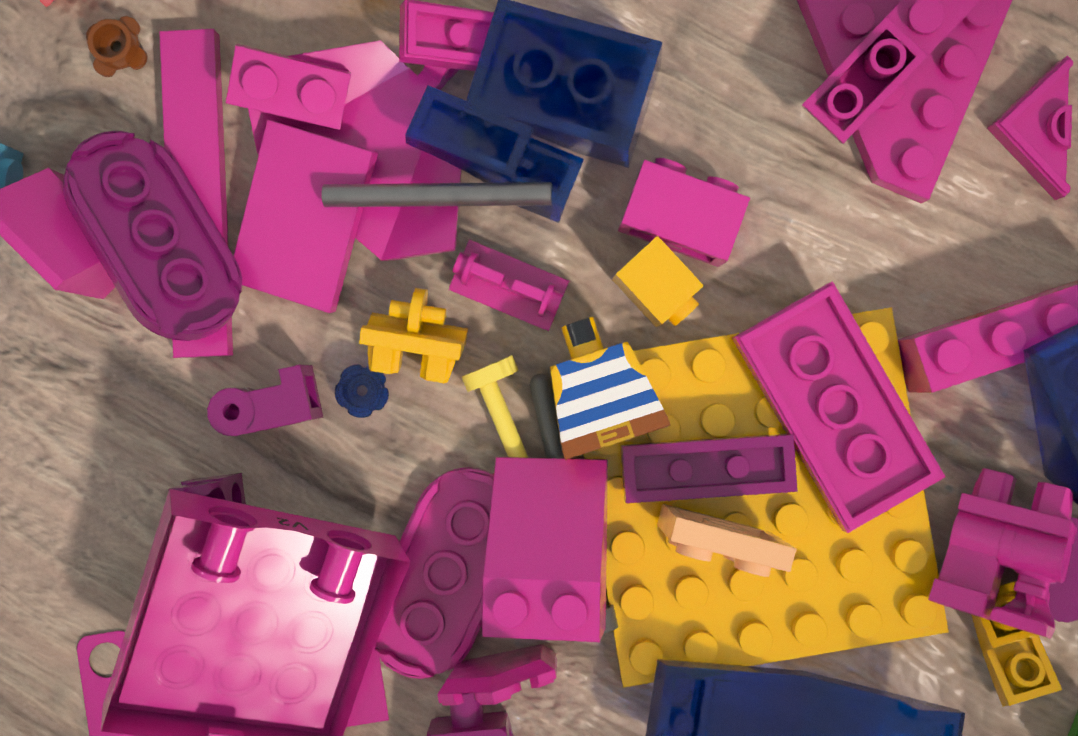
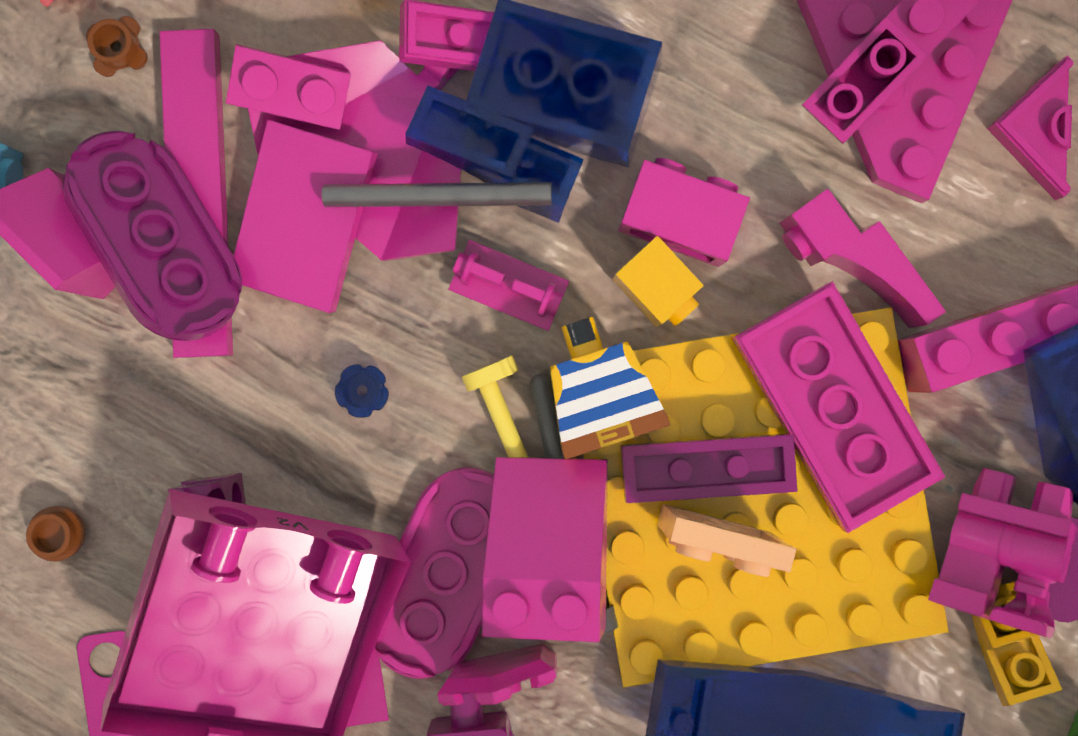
(55, 533): none -> dark orange plate
(251, 411): magenta leg -> none
(417, 330): yellow hips -> none
(827, 234): none -> dark pink slope

